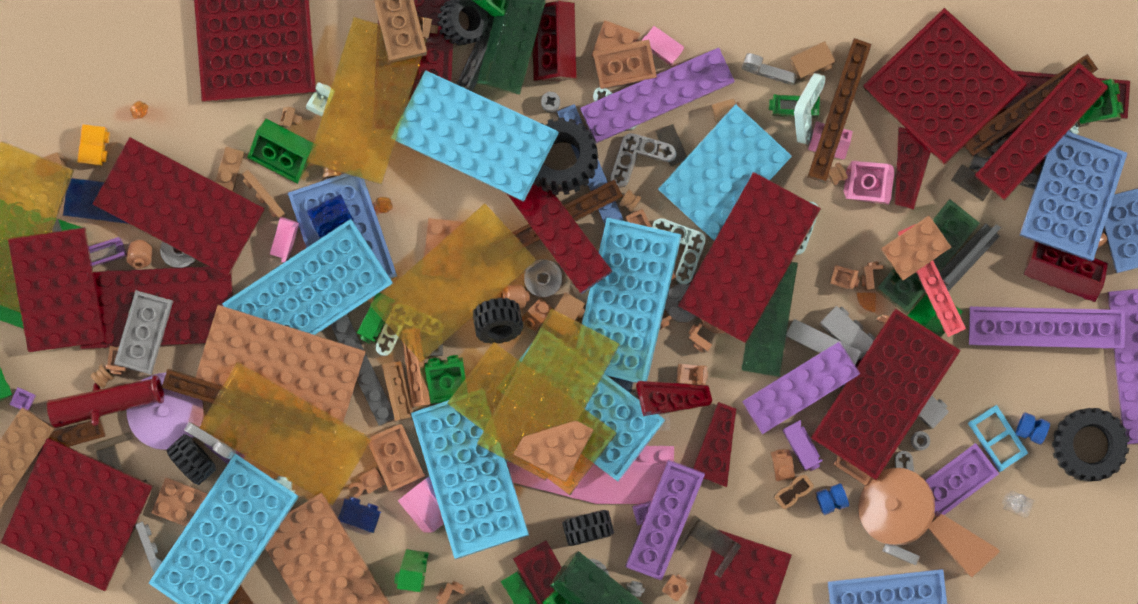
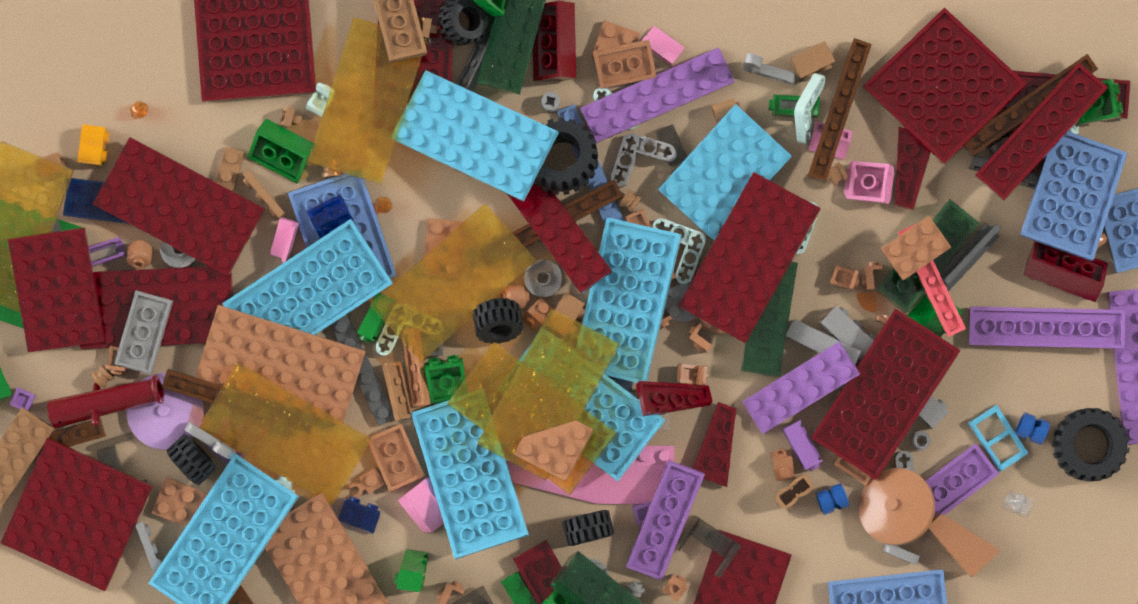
(966, 180): clear smoke tile -> none

